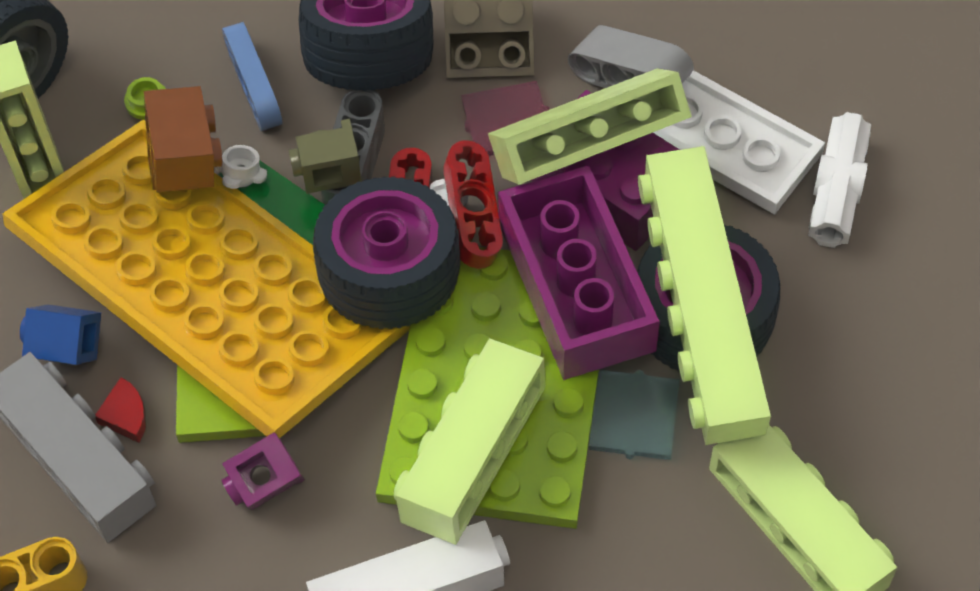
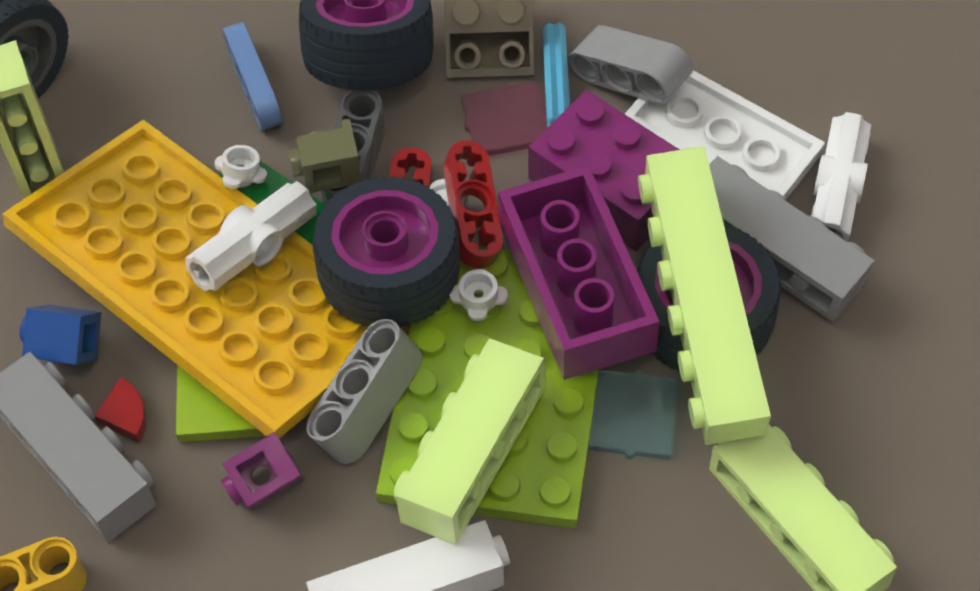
(135, 95): lime plate -> none
(179, 139): dark orange brick -> none
(250, 236): none -> white piece
(364, 391): none -> light grey beam
(478, 282): none -> white plate
(555, 70): none -> medium azure axle
(589, 125): yellowish green brick -> none
(808, 256): none -> light grey brick

